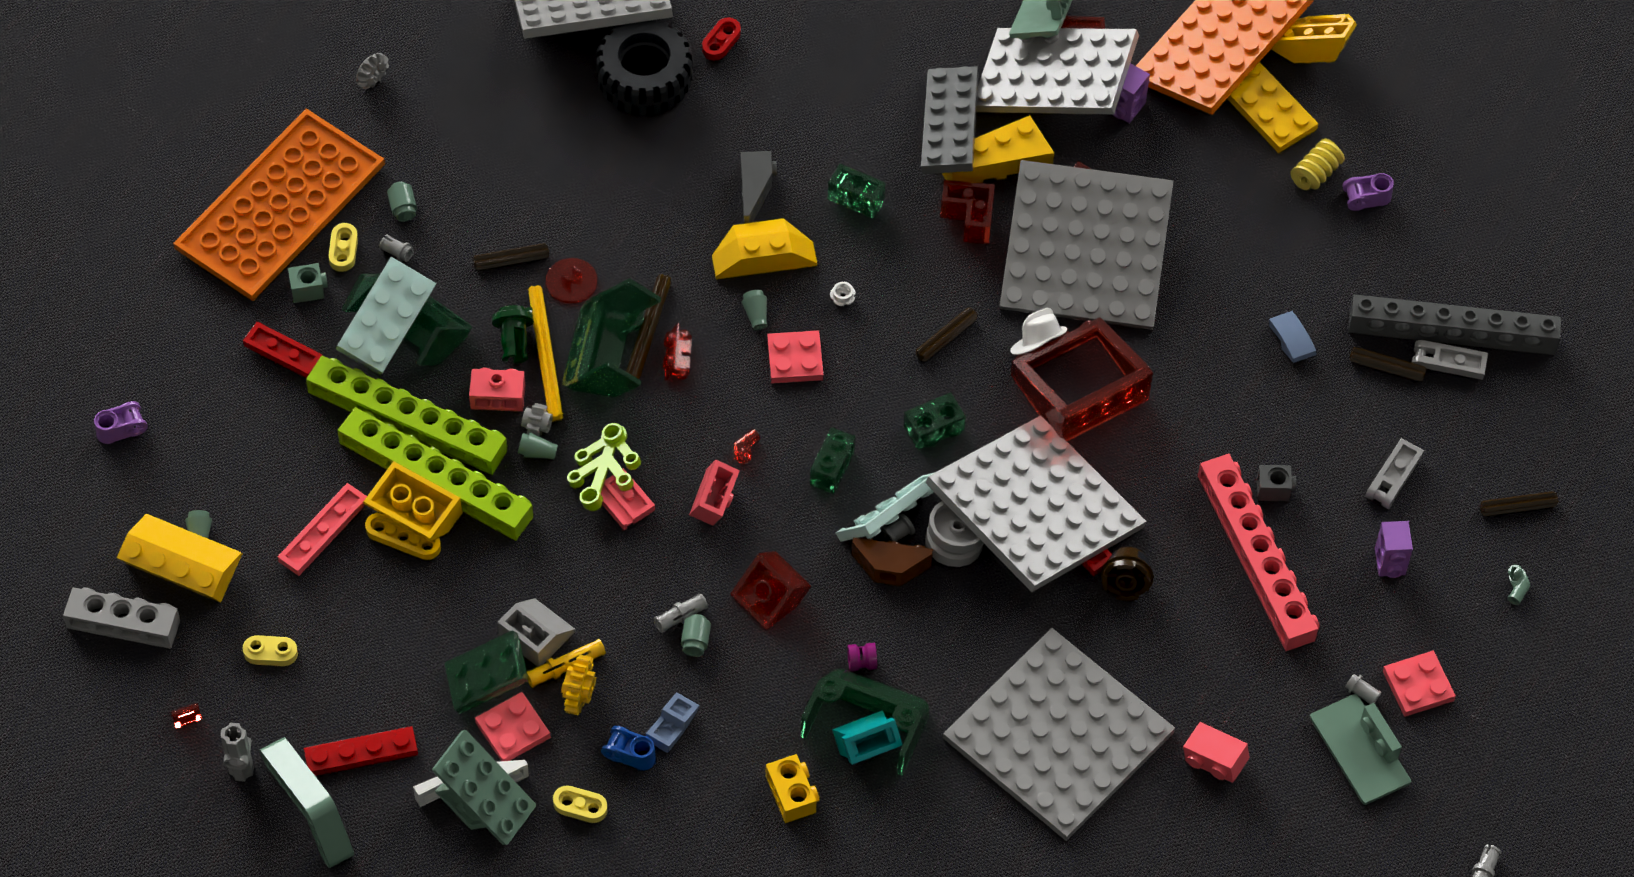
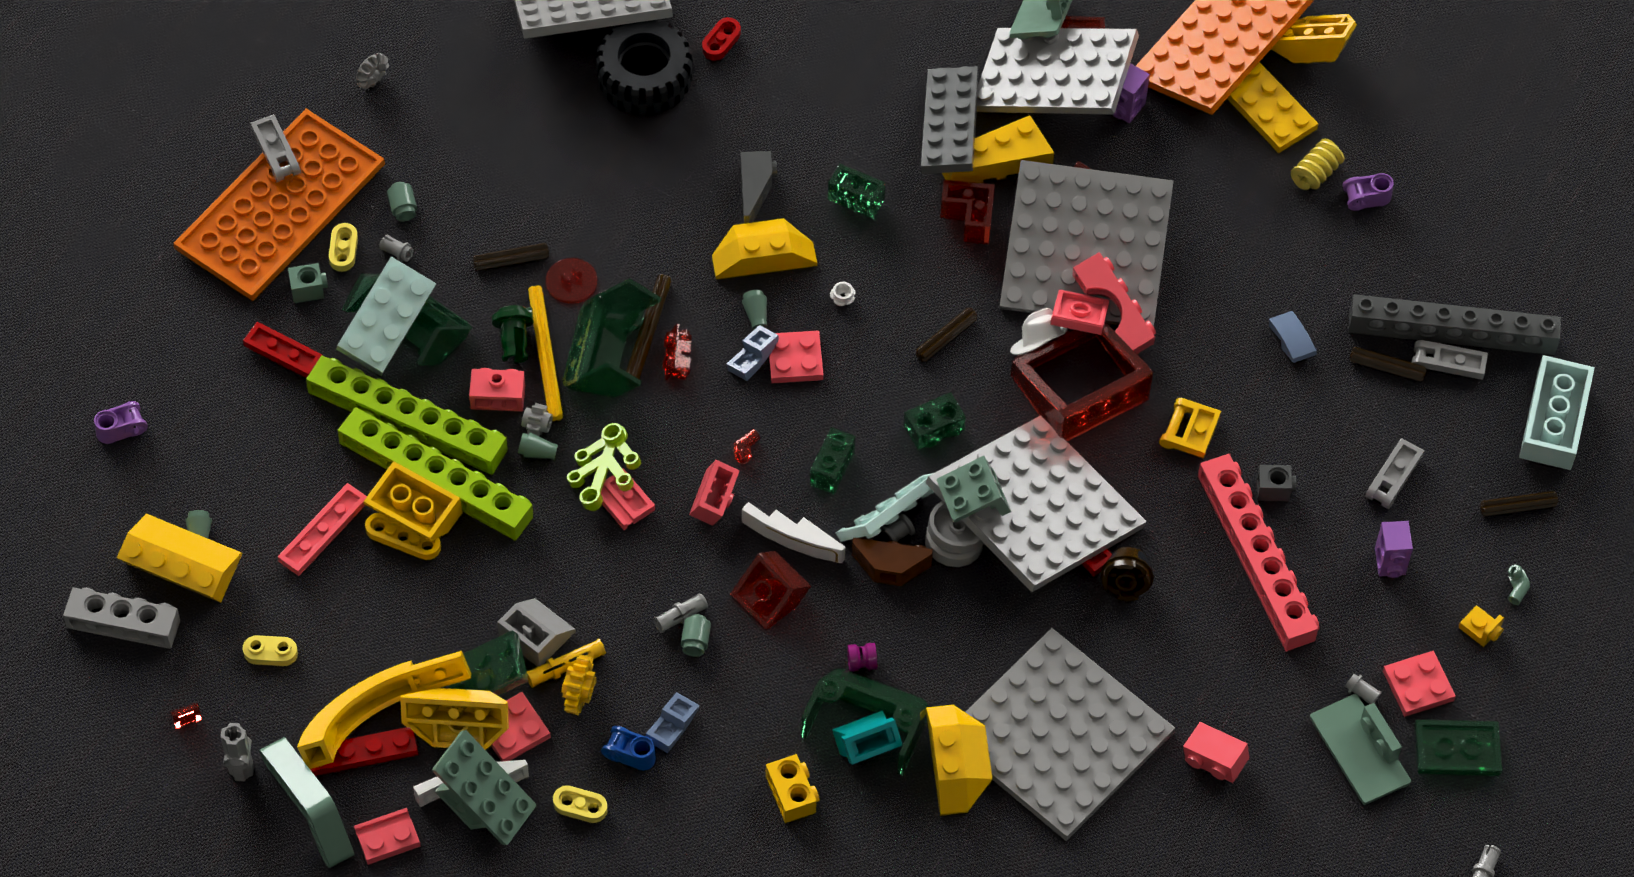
(275, 147): none -> light grey plate
(360, 702): none -> yellow arch
(387, 836): none -> coral plate
(444, 712): none -> yellow wedge
(756, 350): none -> sand blue slope
(800, 537): none -> white slope
(958, 758): none -> yellow wedge
(972, 489): none -> sand green bracket
(1080, 312): none -> coral plate
(1097, 278): none -> coral arch
(1198, 431): none -> yellow plate
(1458, 747): none -> clear green plate
(1481, 626): none -> yellow bracket
(1556, 412): none -> light aqua brick

